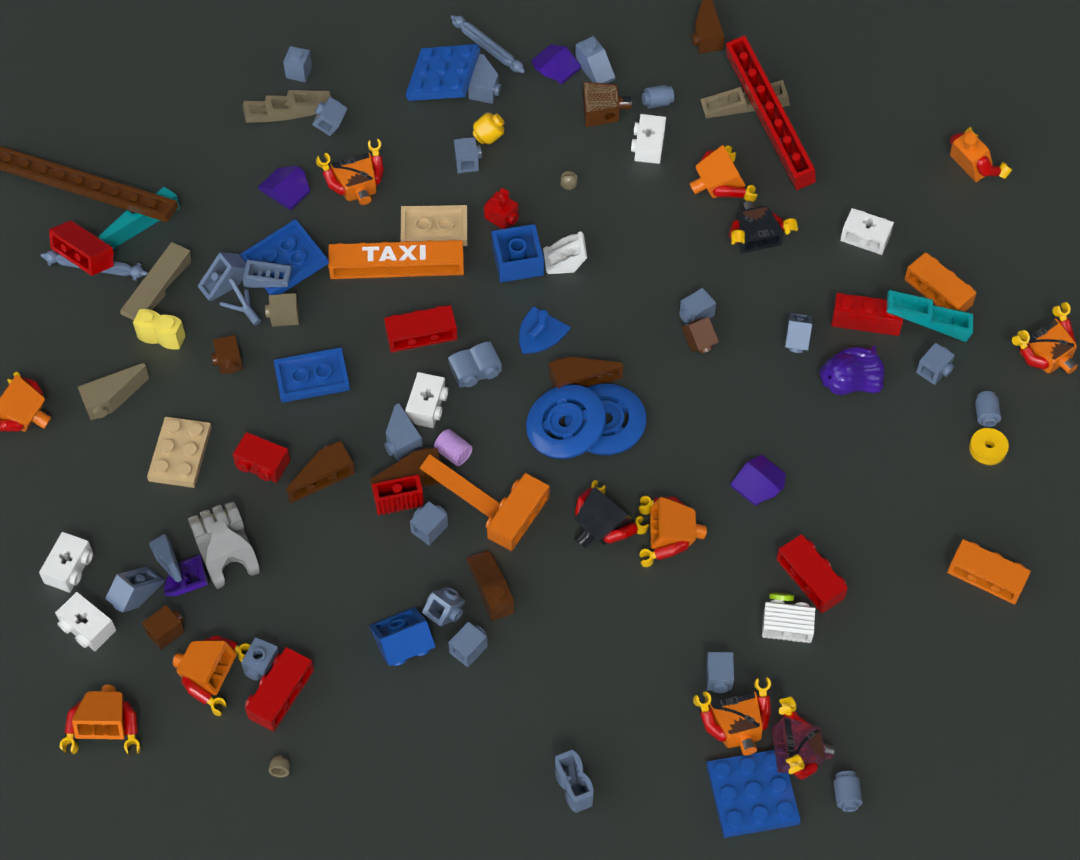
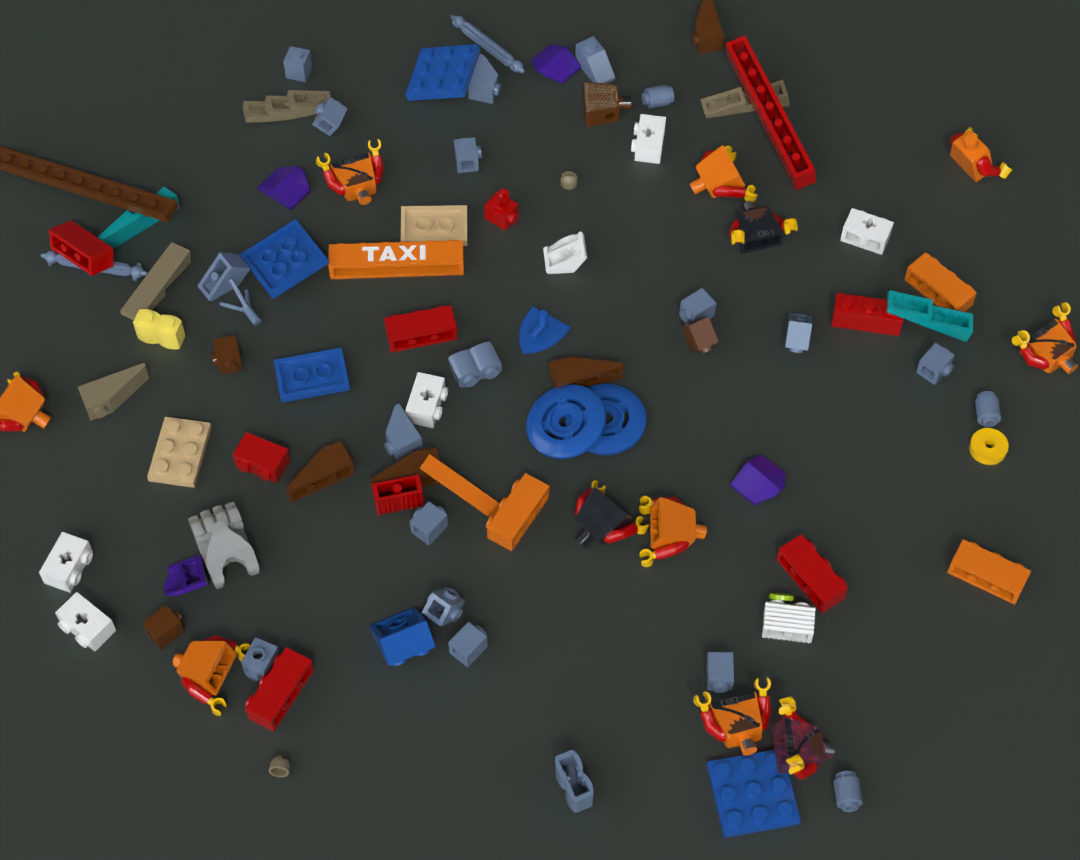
(101, 716): orange torso -> none
(133, 588): sand blue slope -> none
(166, 556): sand blue slope -> none
(258, 281): sand blue slope -> none
(282, 309): dark tan brick -> none
(453, 447): lavender piece -> none
(488, 128): yellow head -> none
(491, 585): reddish brown slope -> none
(517, 253): blue brick -> none
(853, 371): dark purple piece -> none

